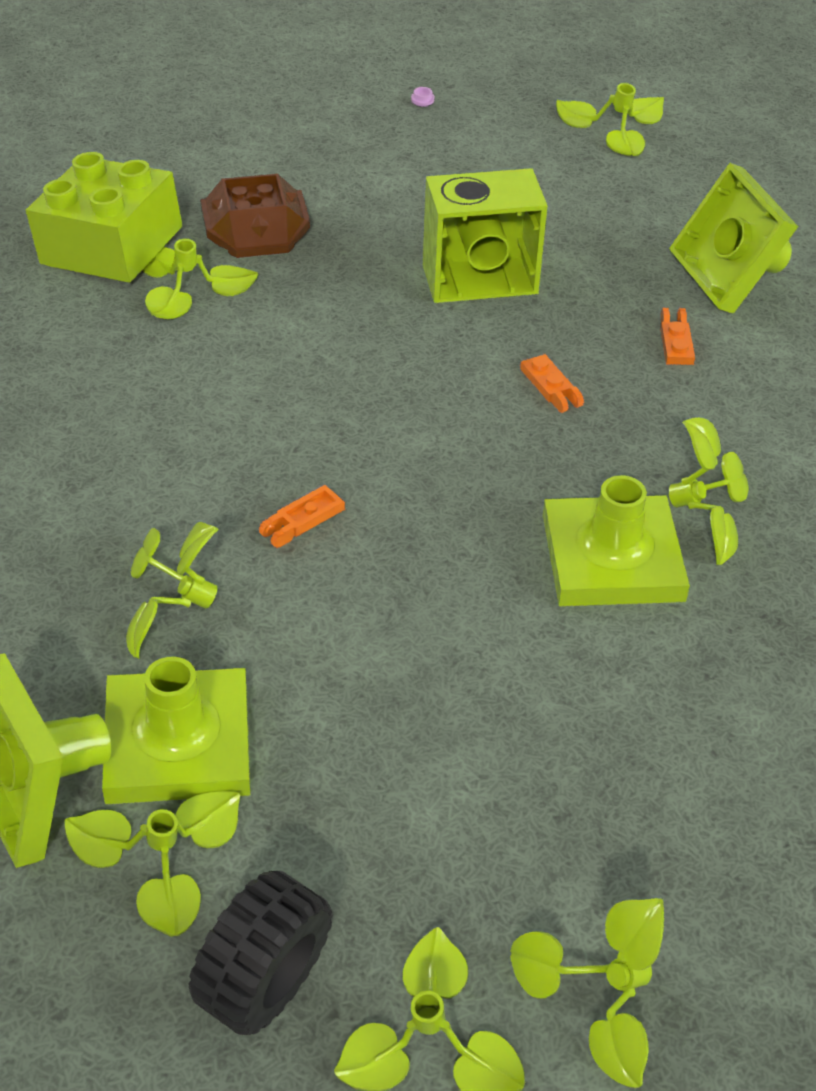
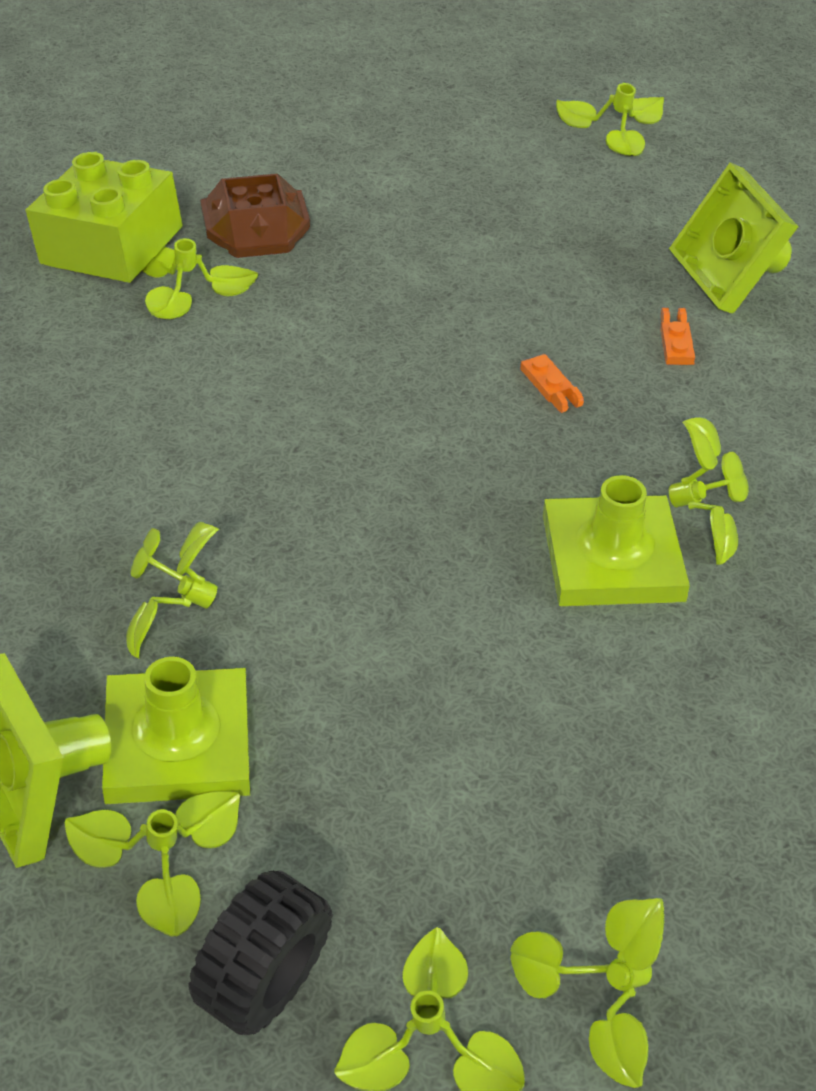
(301, 516): orange hinge -> none
(422, 97): lavender plate -> none
(483, 235): lime brick -> none

